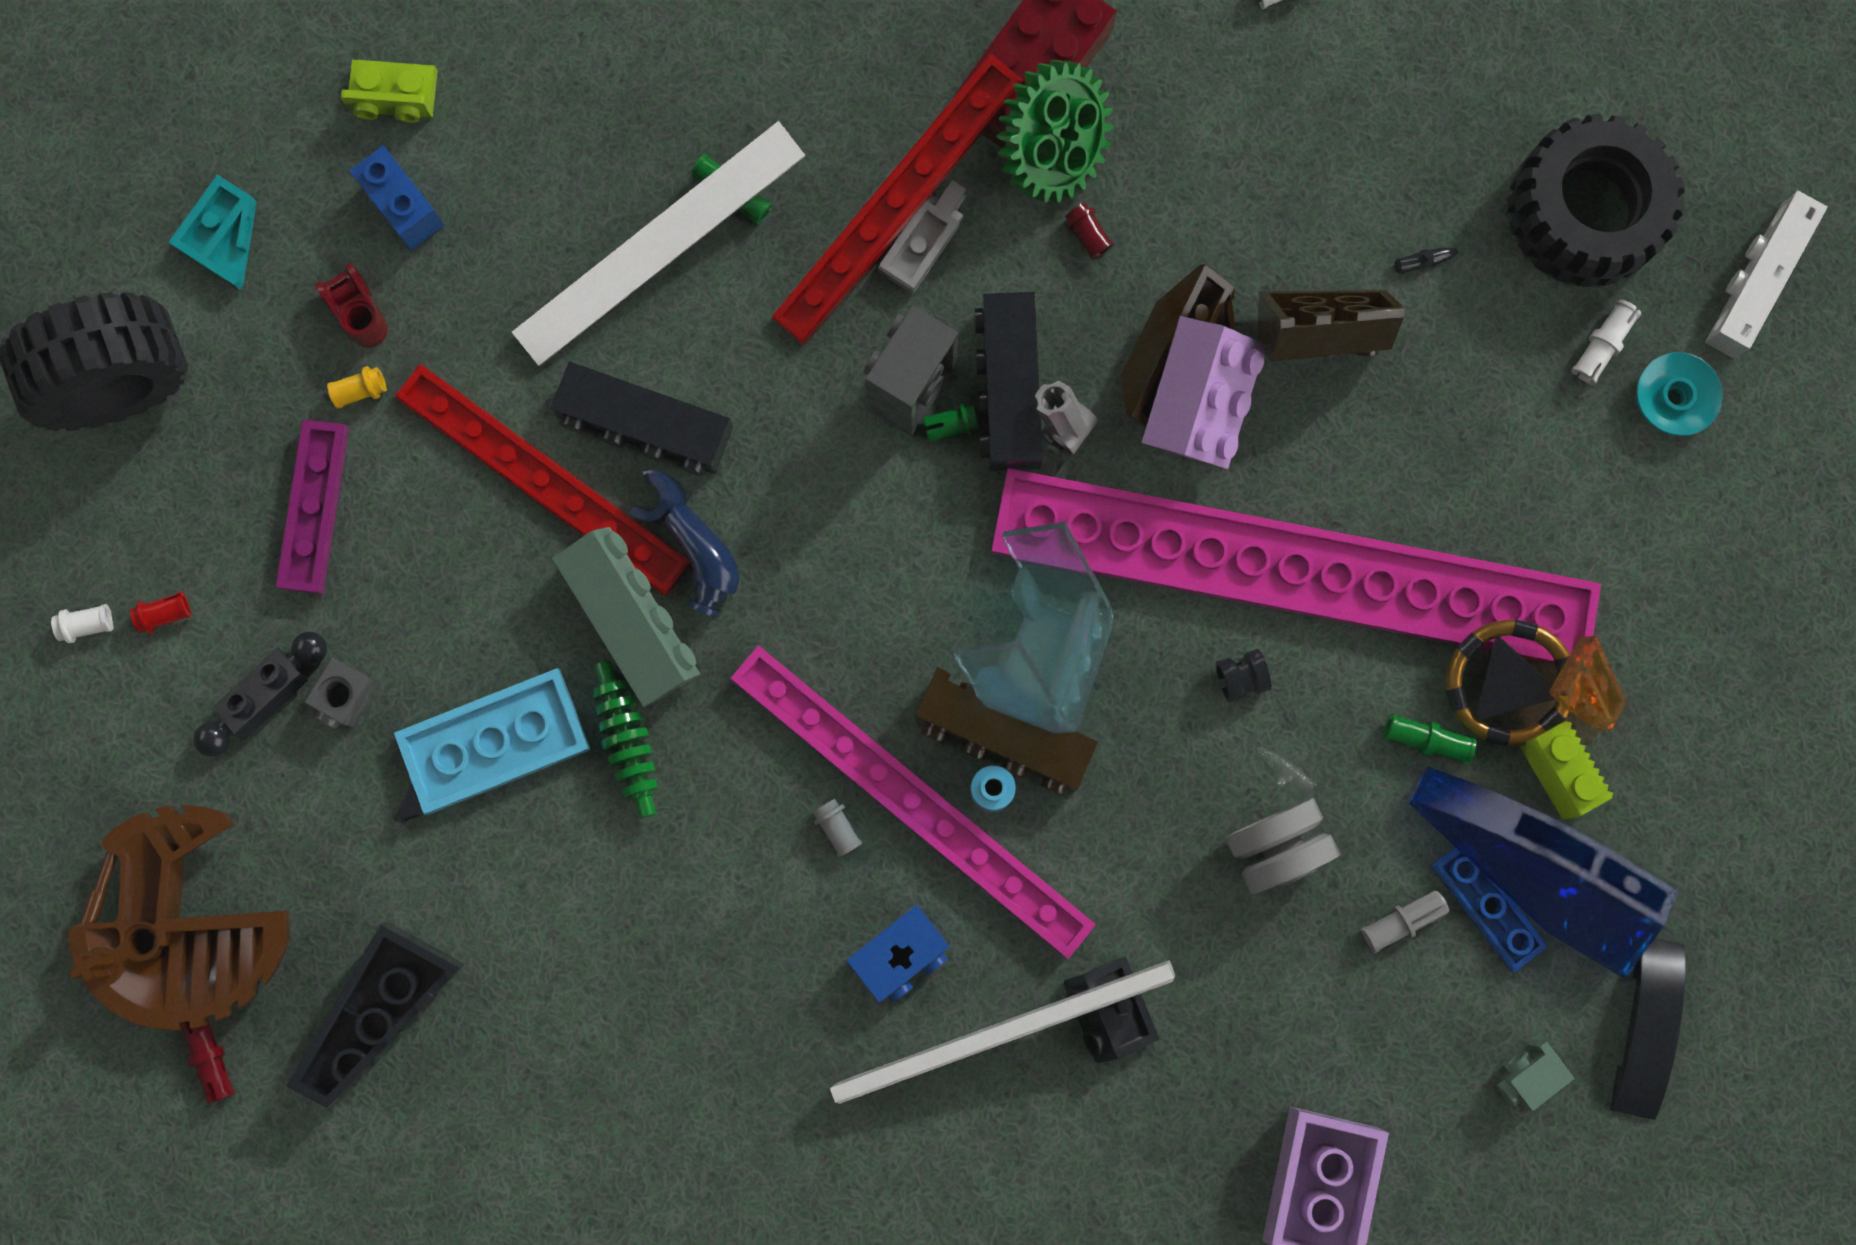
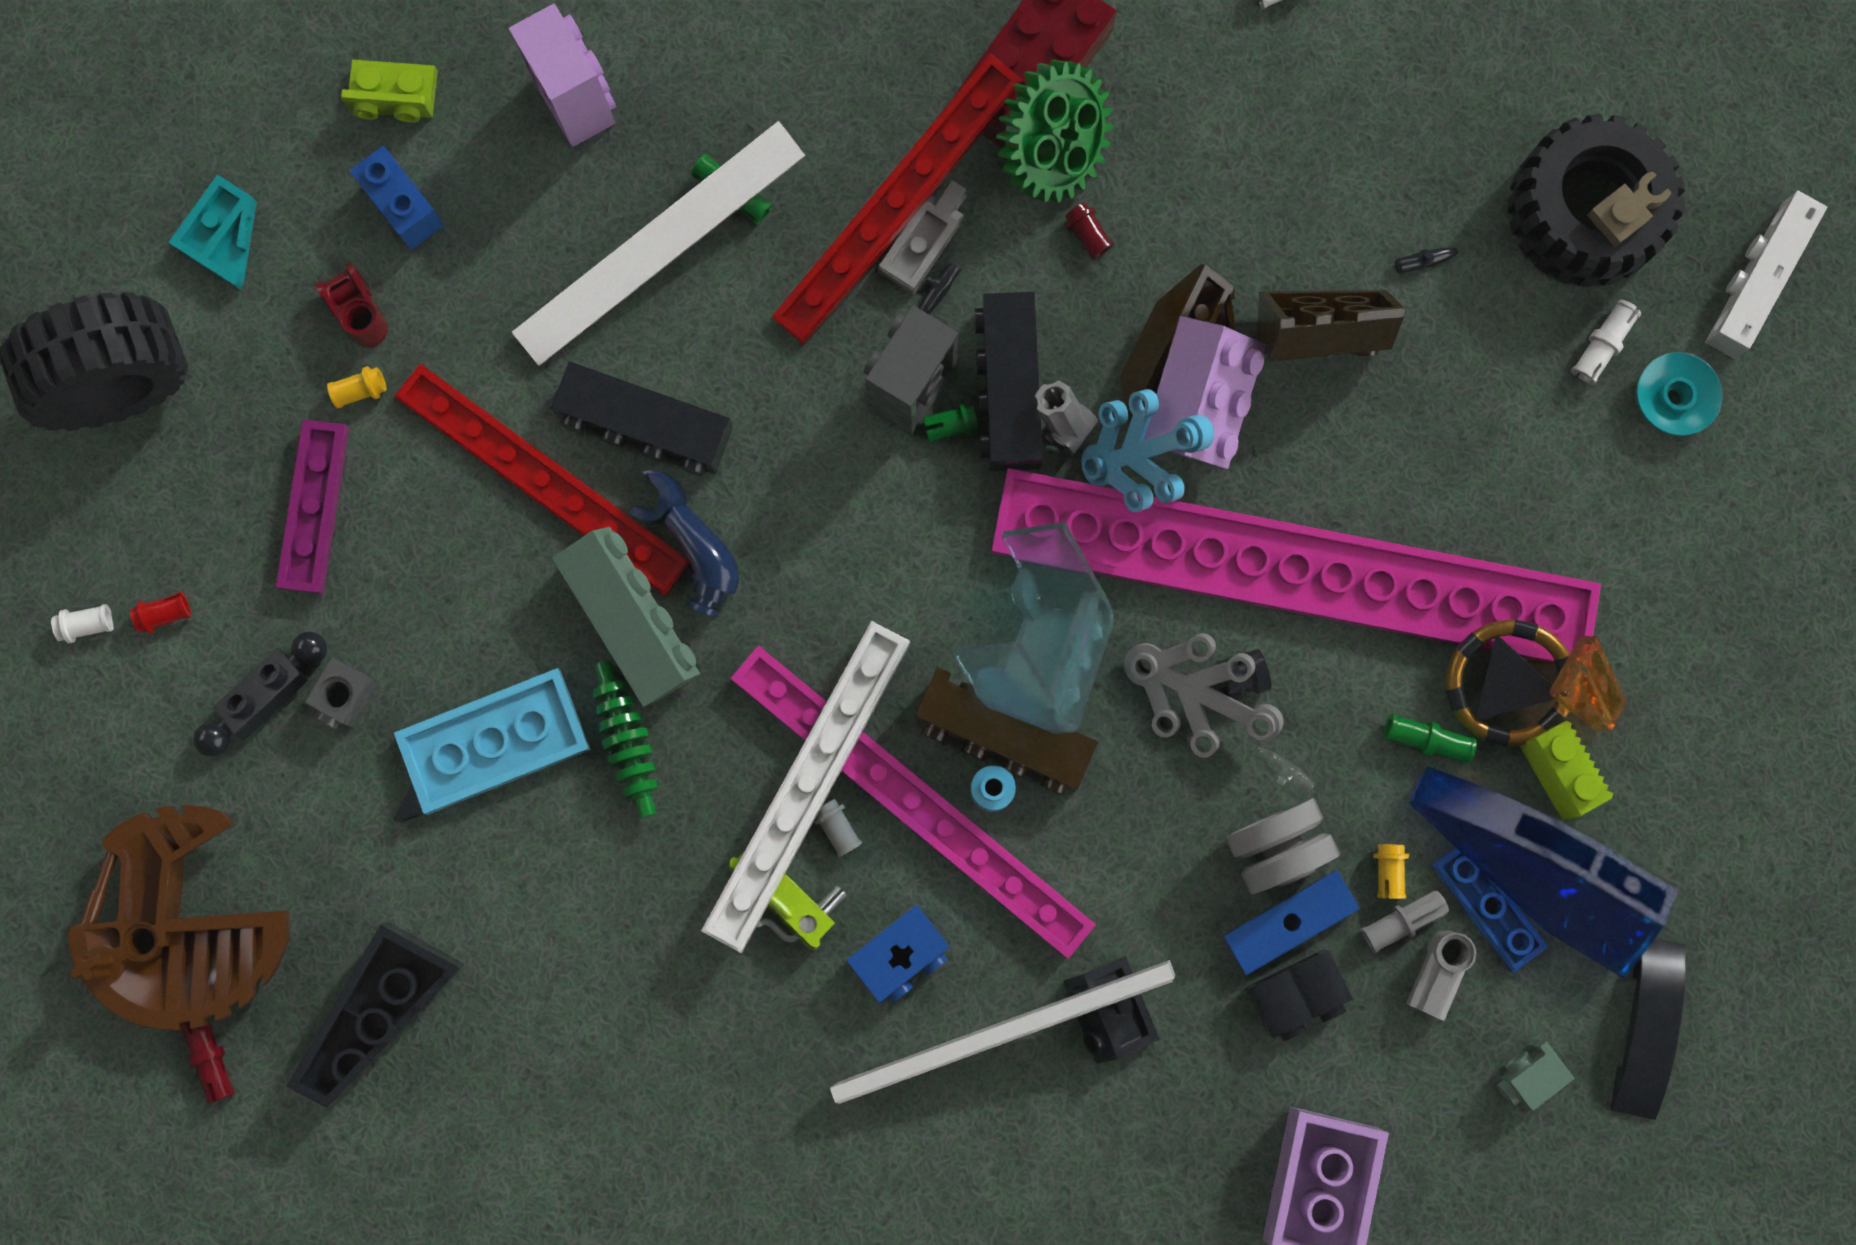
(565, 73): none -> lavender brick
(798, 911): none -> lime piece
(805, 787): none -> white tile
(939, 287): none -> black helmet
(1103, 463): none -> medium azure plant
(1195, 691): none -> light grey plant
(1300, 994): none -> black brick
(1314, 909): none -> blue tile
(1391, 870): none -> yellow pin
(1440, 980): none -> light grey piece
(1626, 210): none -> dark tan plate

